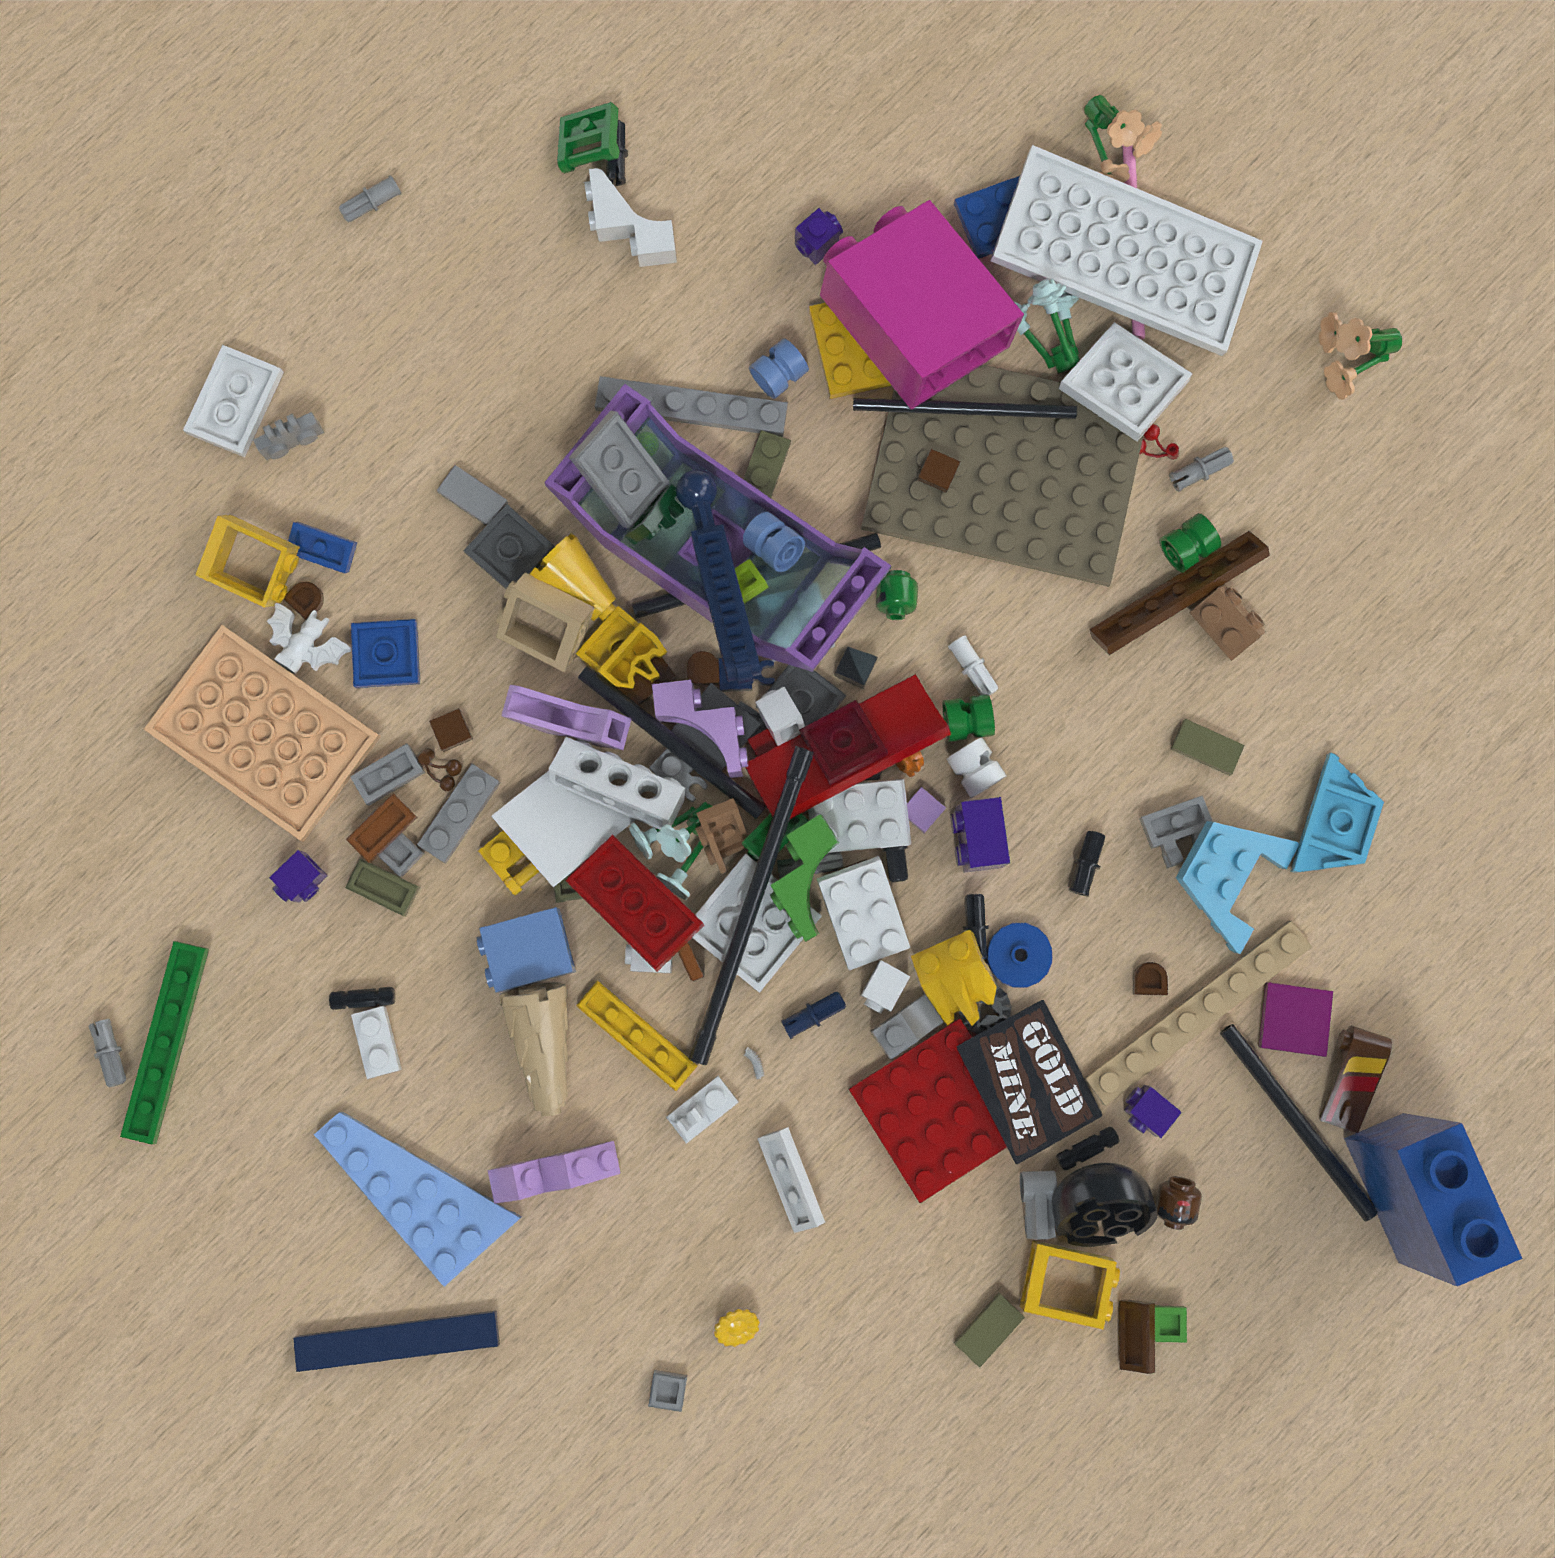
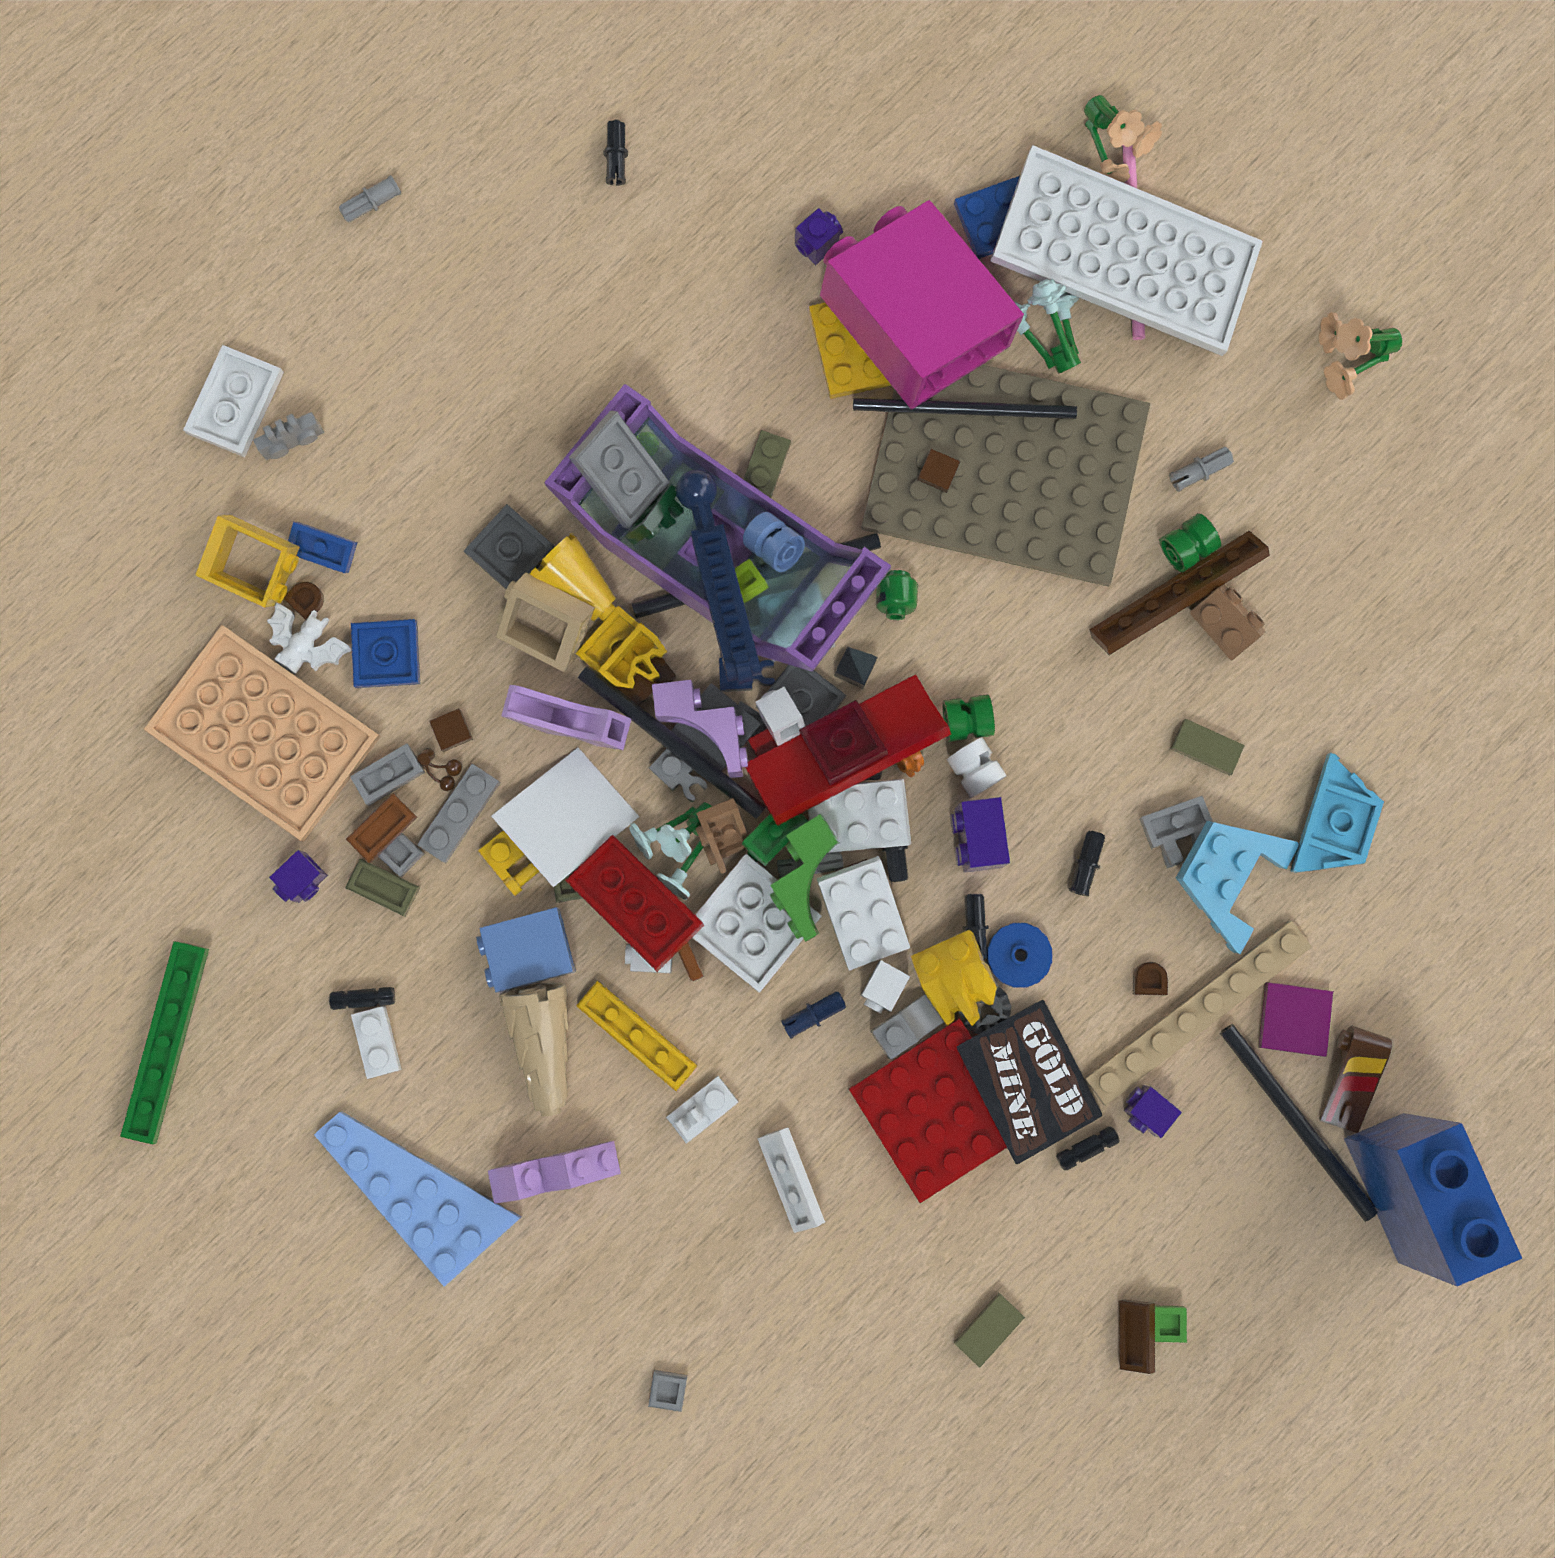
(107, 1052): light grey axle -> none
(396, 1341): dark blue tile -> none
(471, 495): light grey tile -> none
(585, 129): green plate -> none
(616, 220): white arch -> none
(627, 799): white brick -> none
(702, 407): light grey plate -> none
(703, 669): reddish brown tile -> none
(736, 1327): yellow piece -> none
(757, 1064): white leg -> none
(776, 370): medium blue wheel -> none
(795, 777): black piece -> none
(924, 810): lavender tile -> none
(973, 666): white axle -> none
(1035, 1278): yellow window -> none
(1037, 1193): light grey piece -> none
(1104, 1194): black cylinder -> none
(1125, 381): white plate -> none
(1153, 433): red piece -> none
(1178, 1202): reddish brown head -> none

